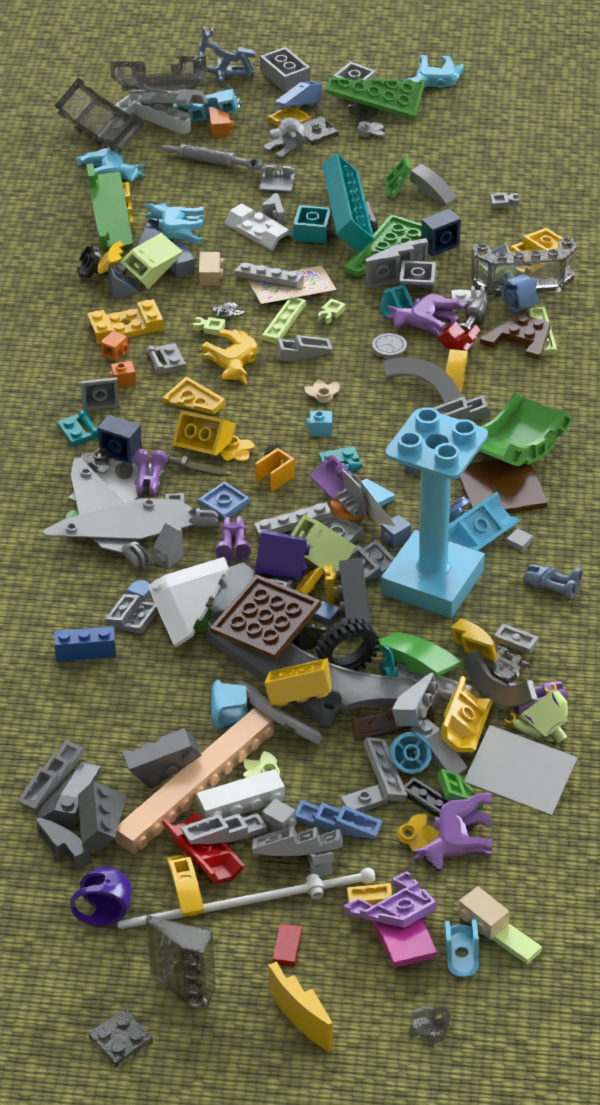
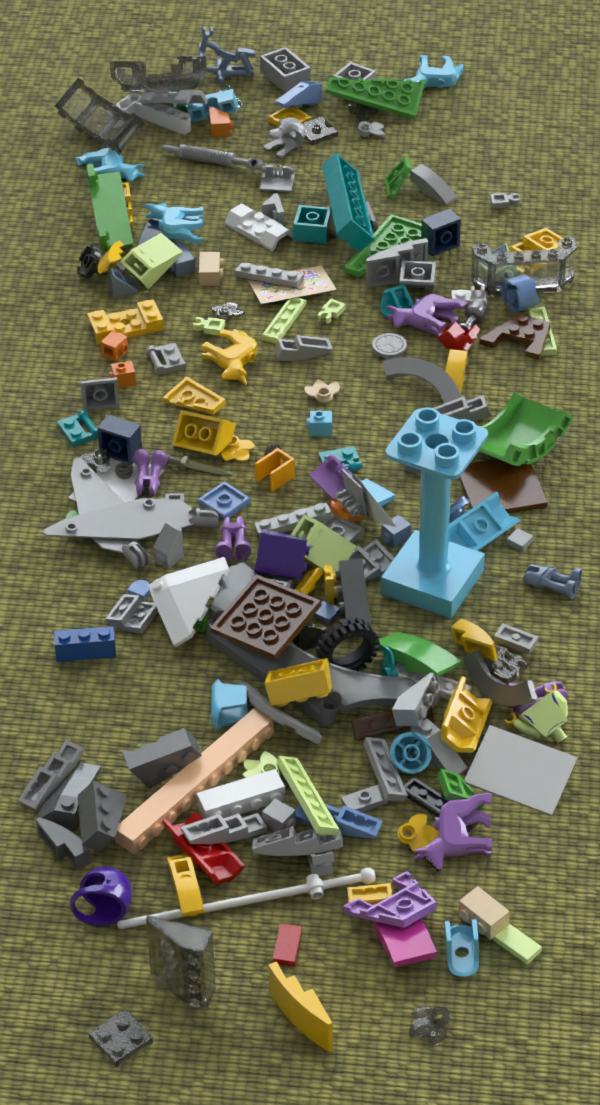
(307, 796): none -> yellowish green plate

